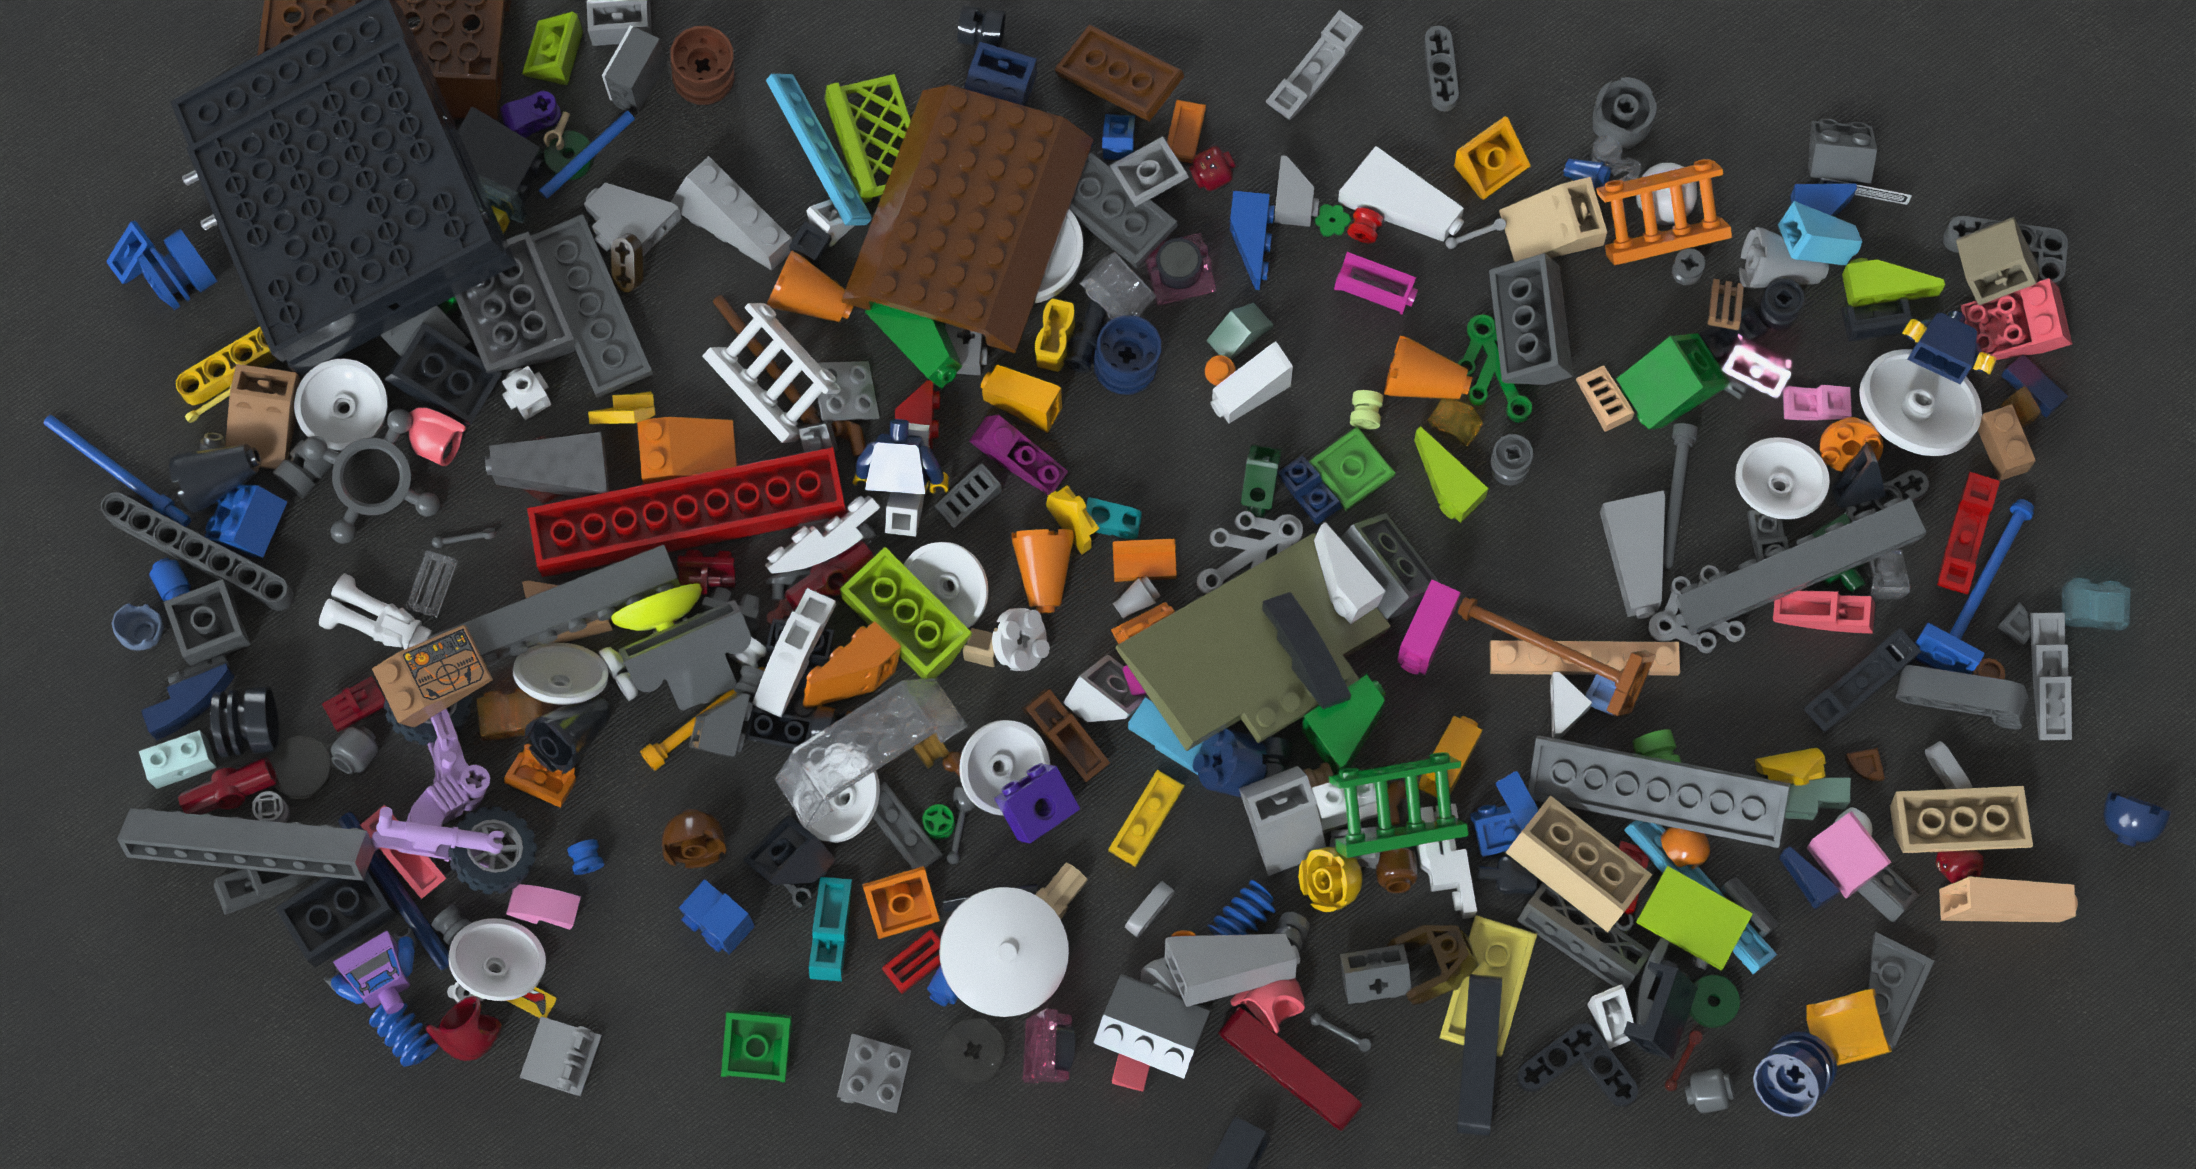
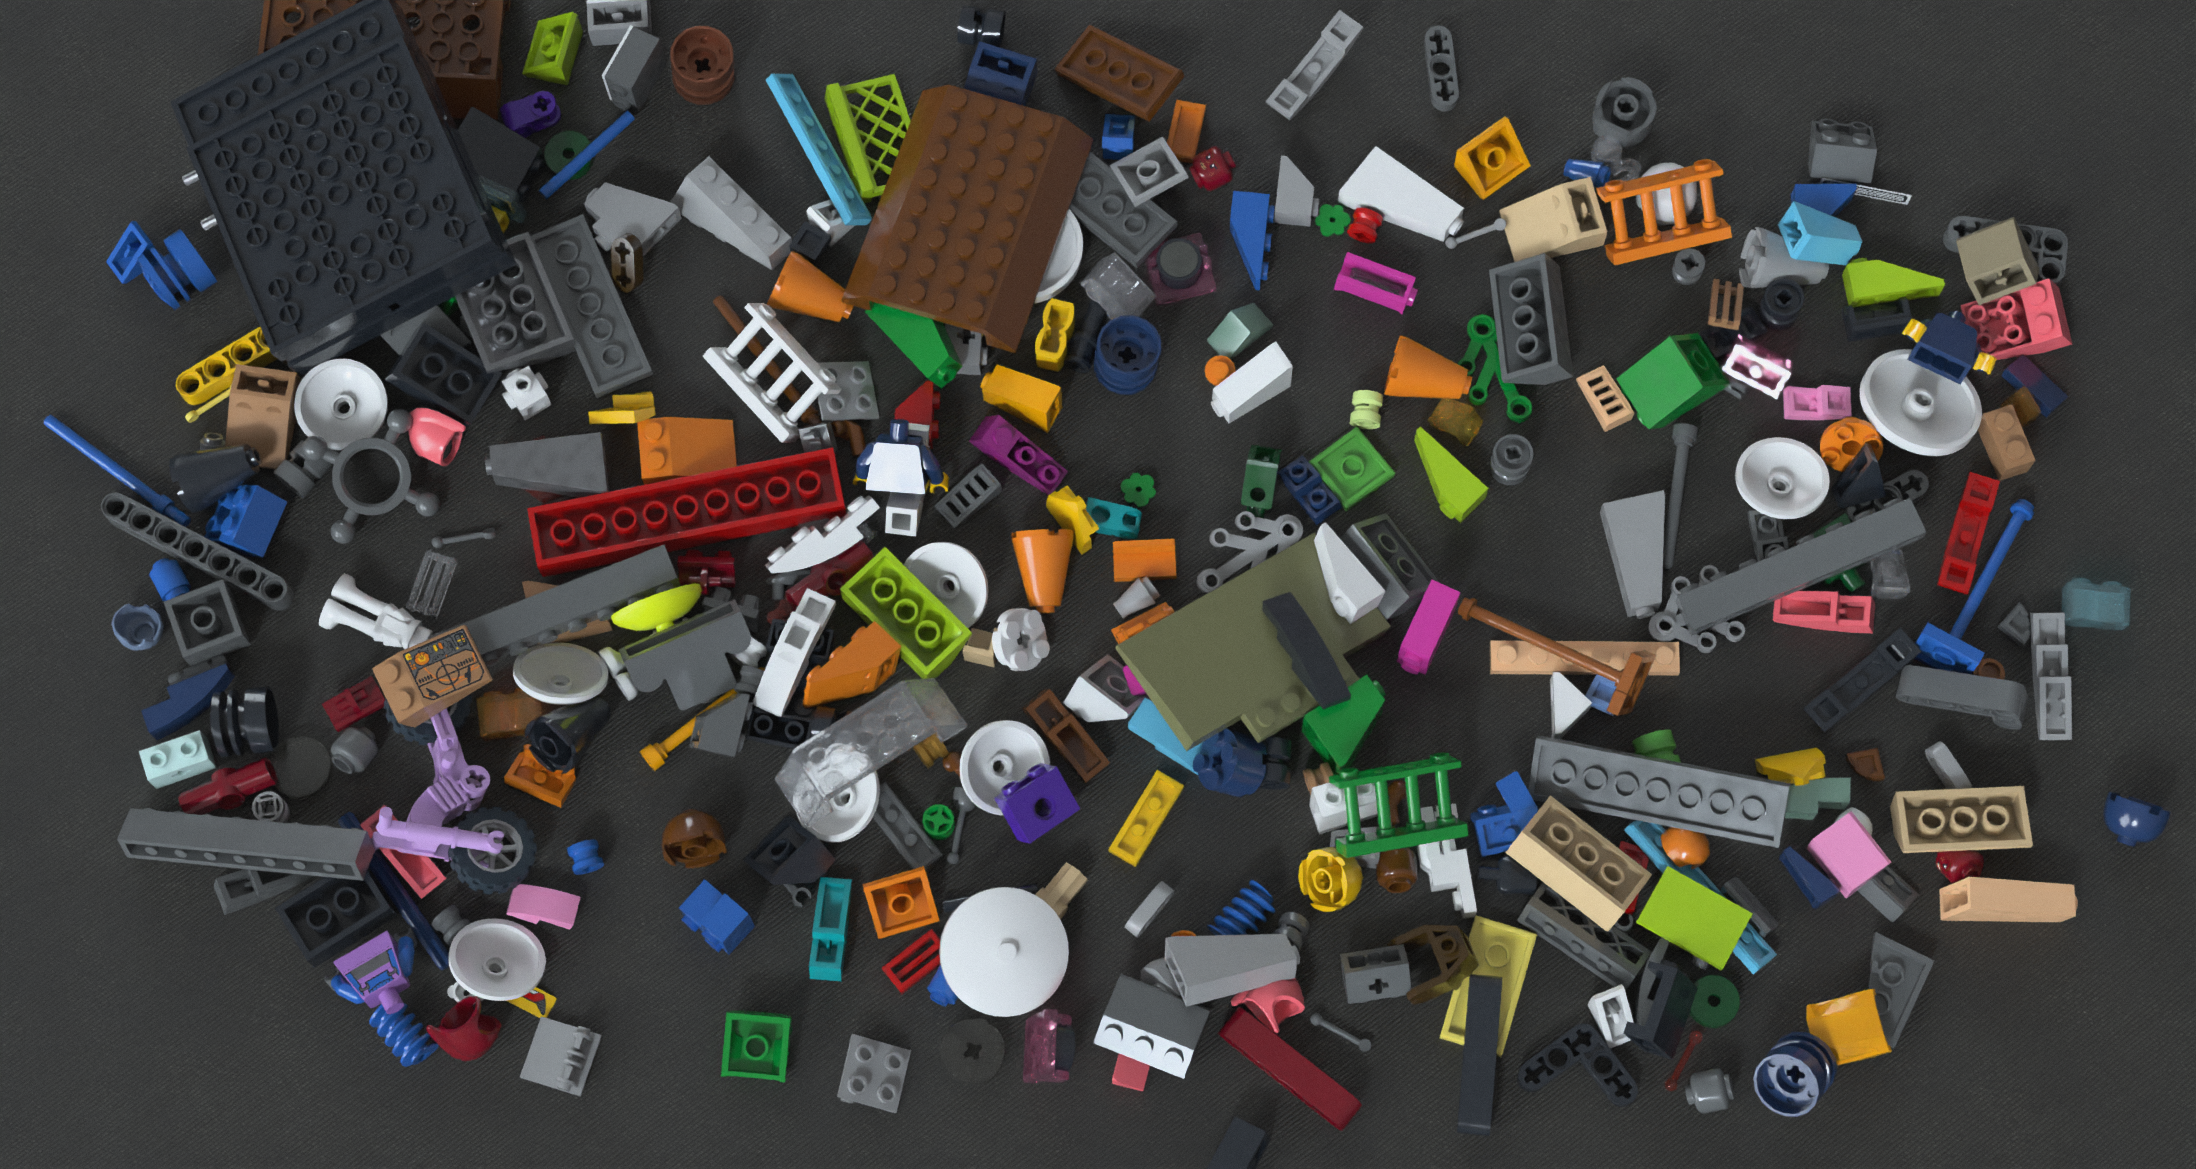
(558, 132): tan hand -> none
(1136, 482): none -> green plant
(1283, 819): light grey slope -> none
(1459, 742): light orange slope -> none

